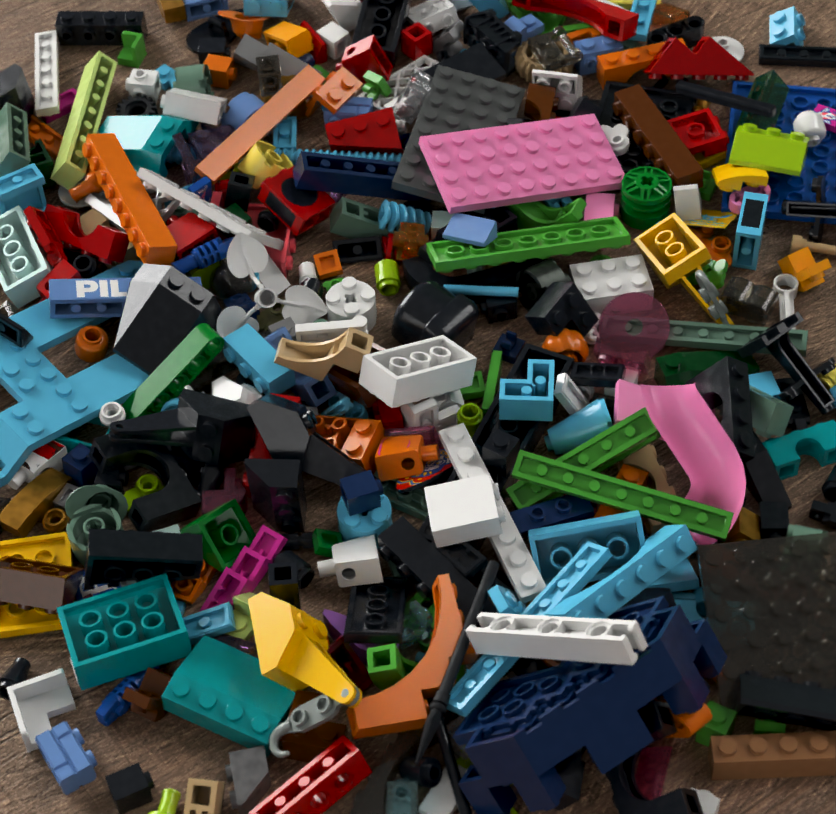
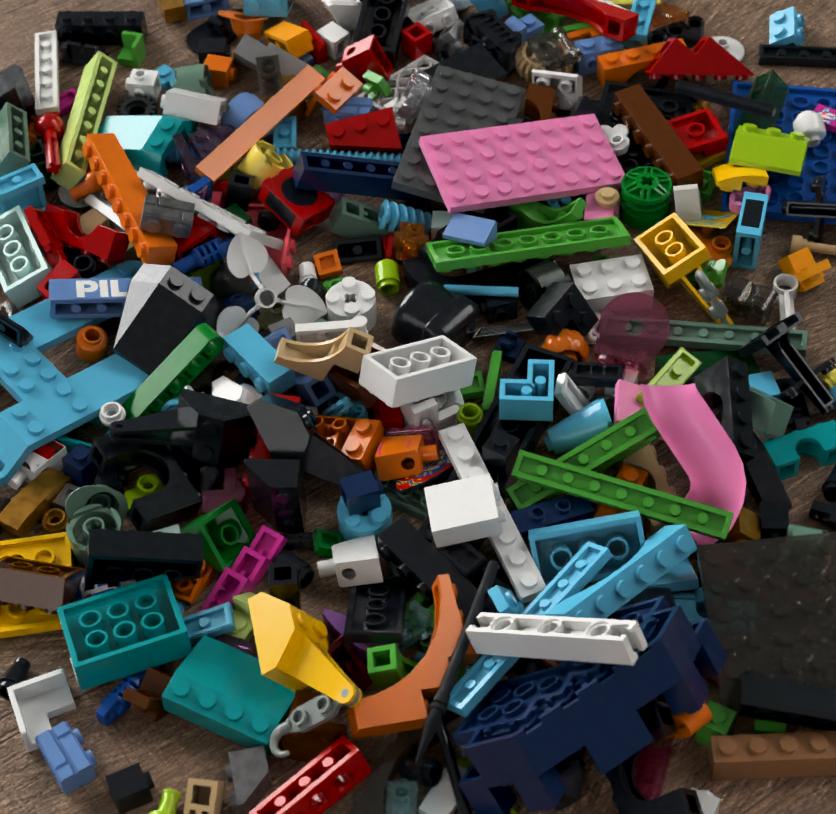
(50, 130): none -> red piece
(77, 55): none -> black hinge
(167, 216): none -> flat silver brick
(501, 329): none -> sticker
(607, 197): none -> tan plate
(675, 371): none -> lime tile

